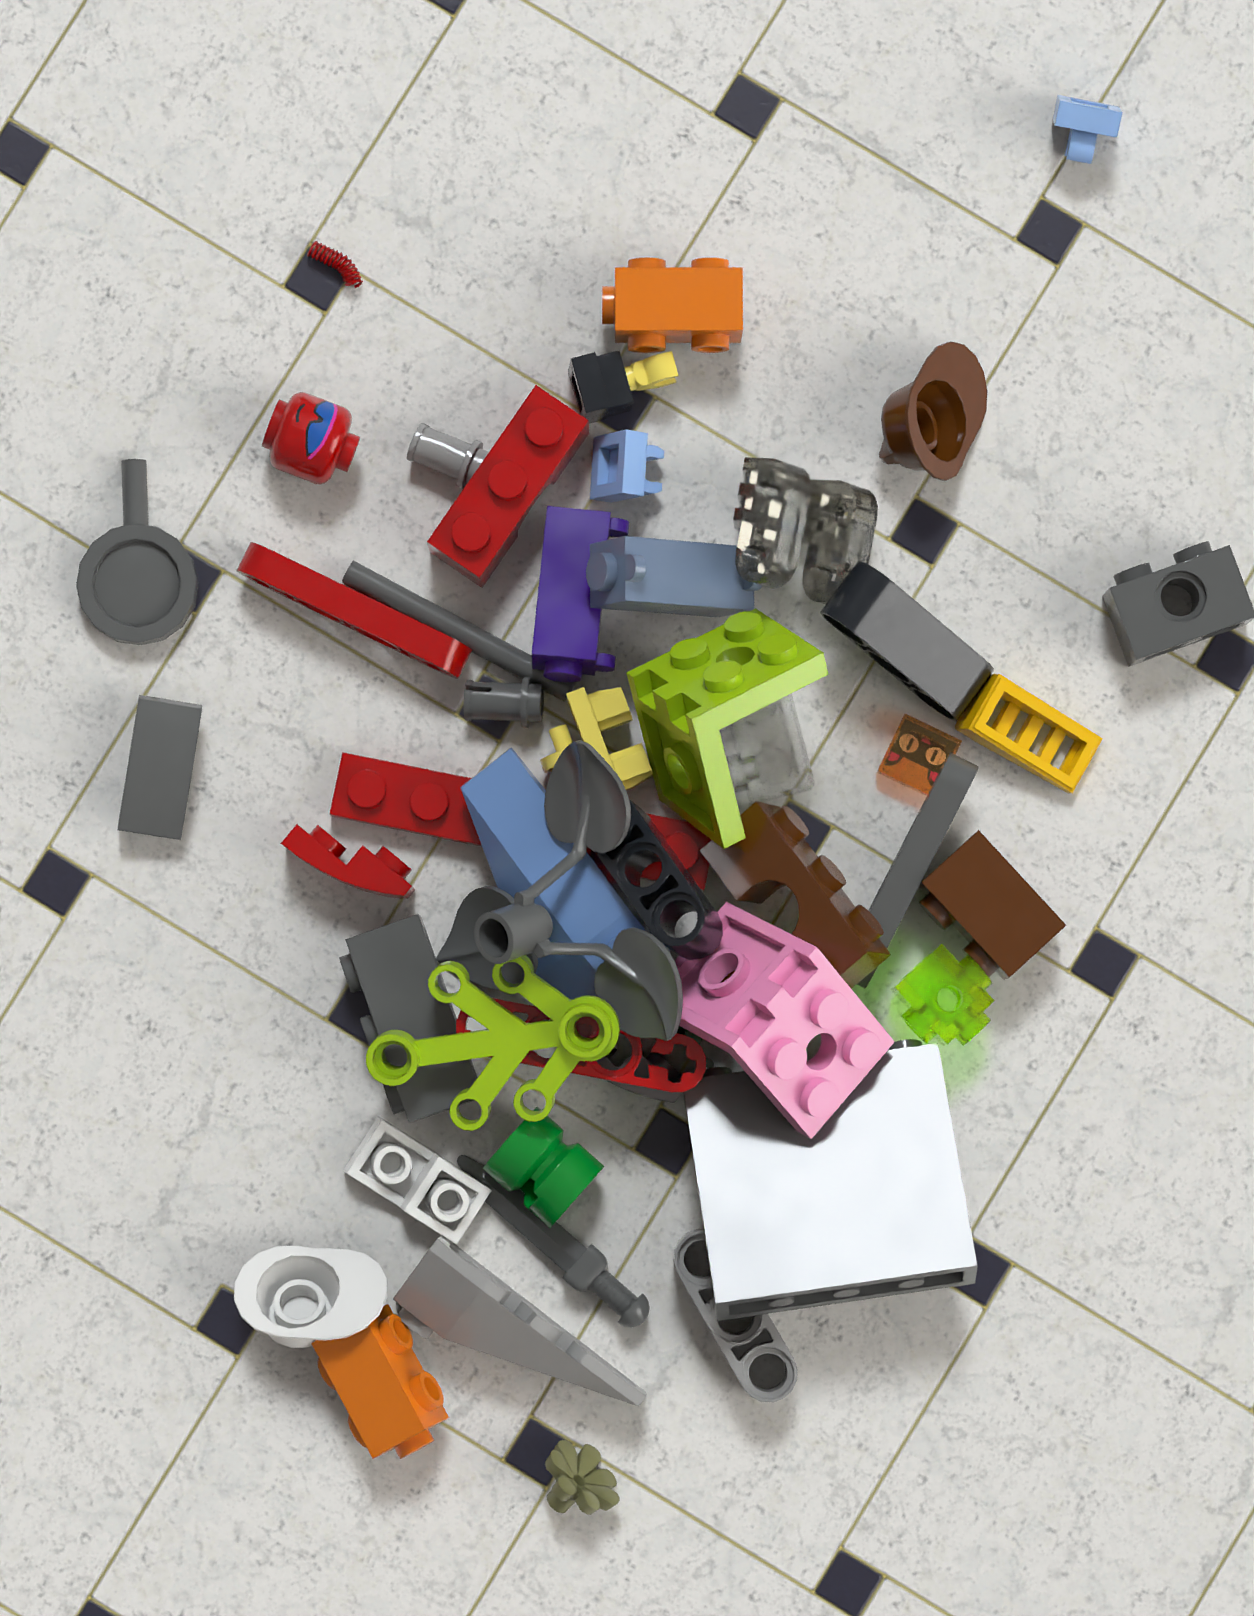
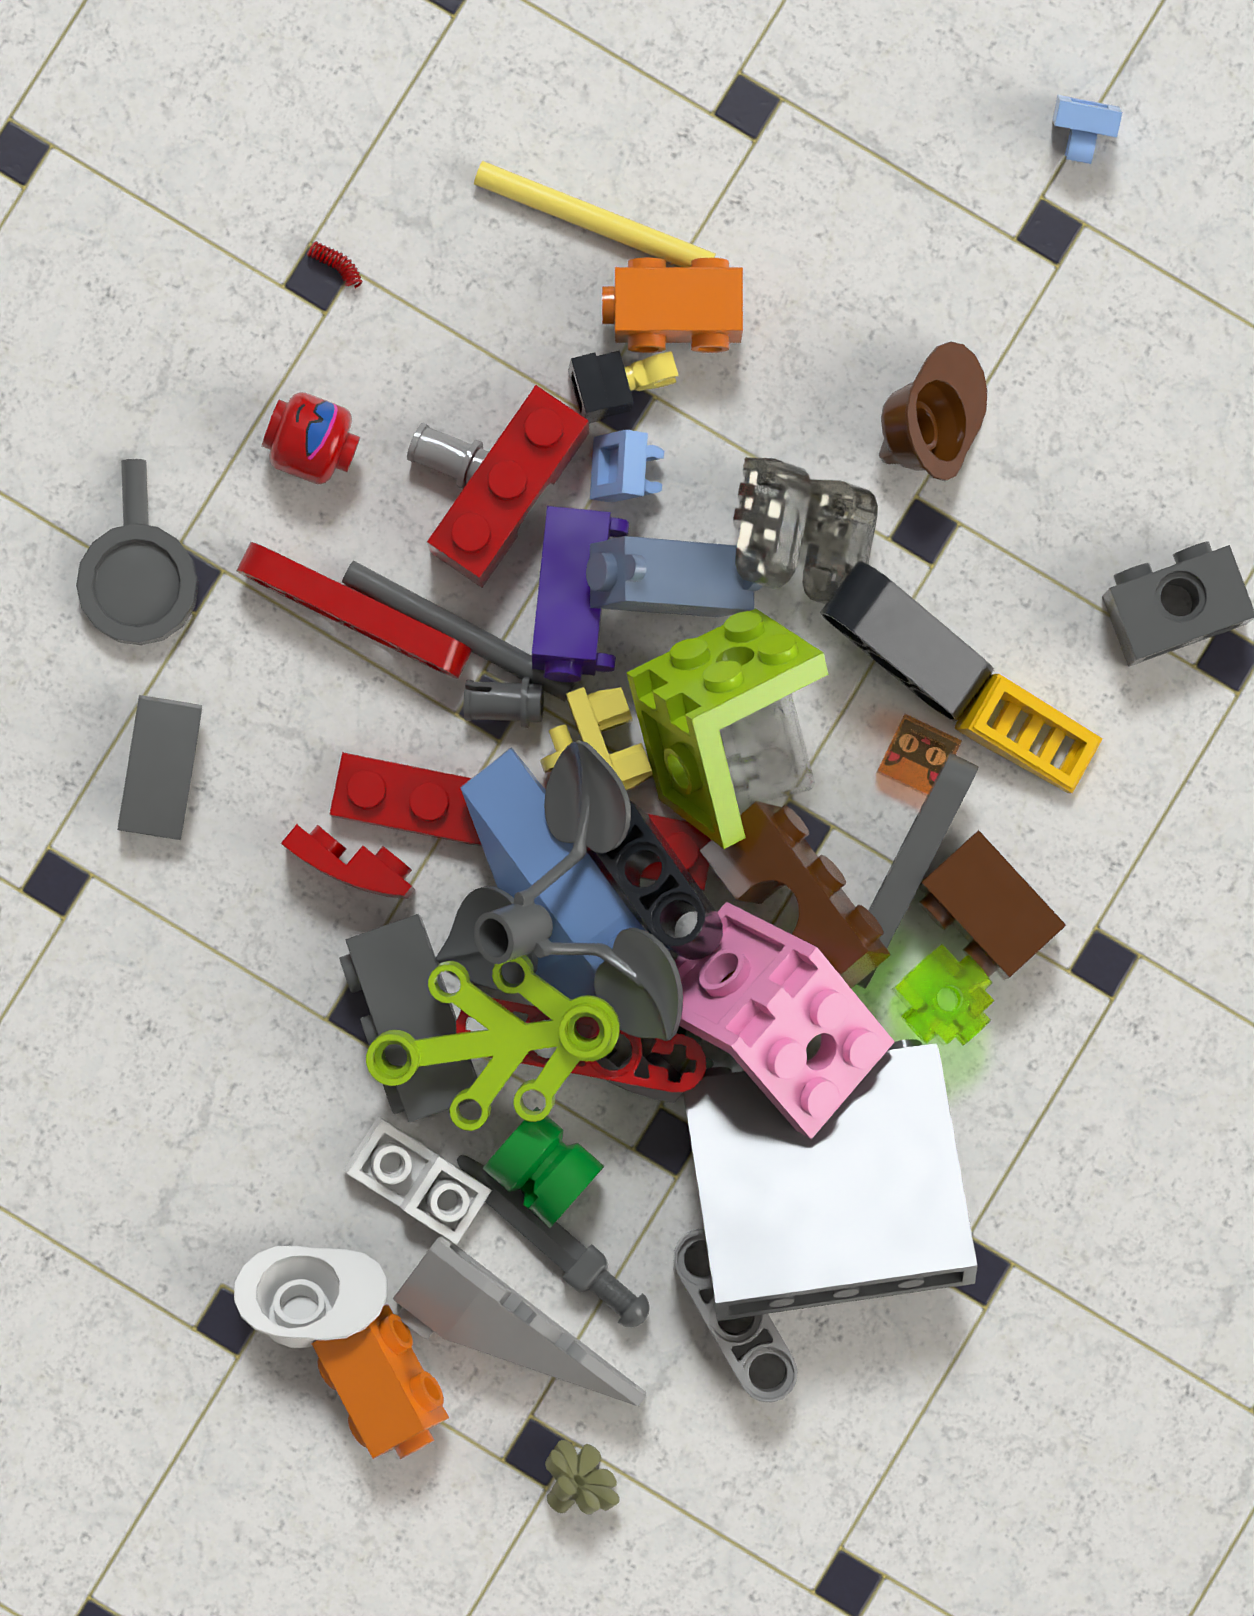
(588, 216): none -> light yellow bar

